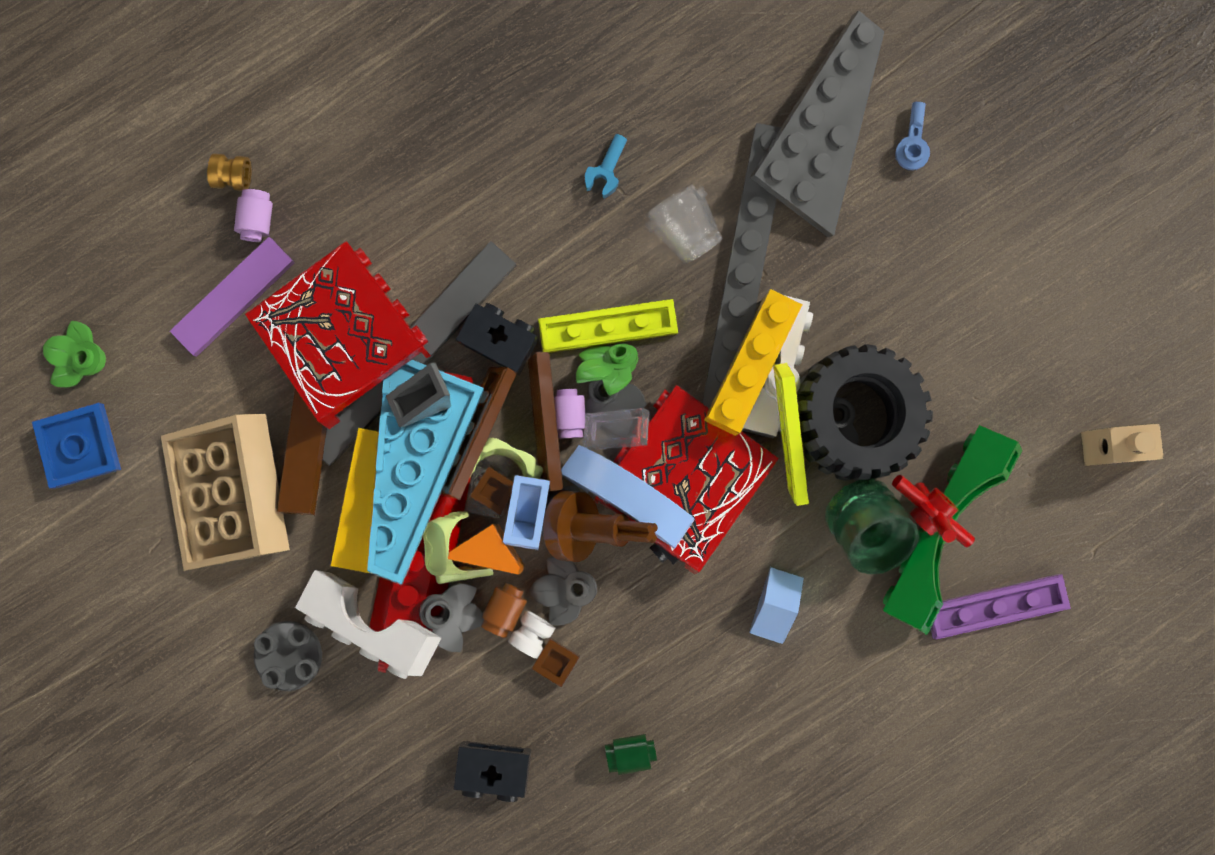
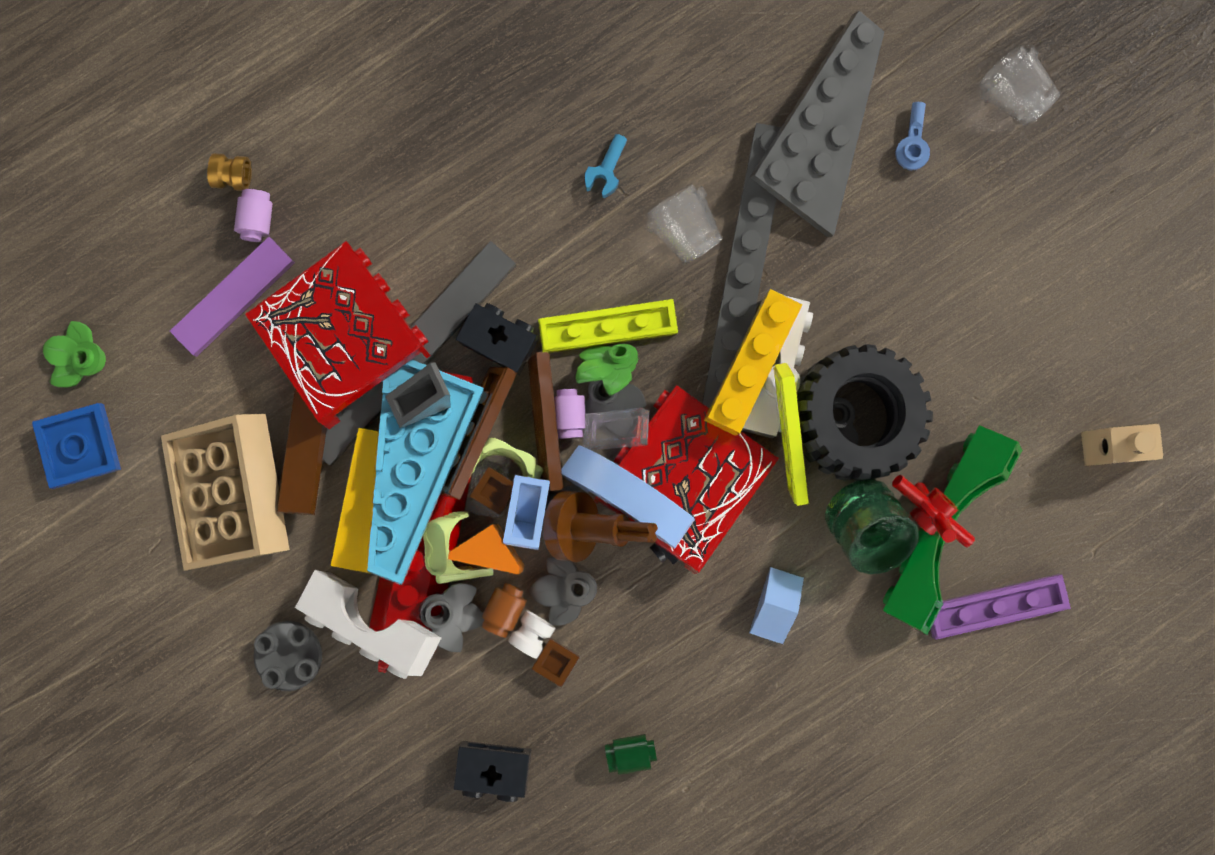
(1019, 85): none -> clear piece

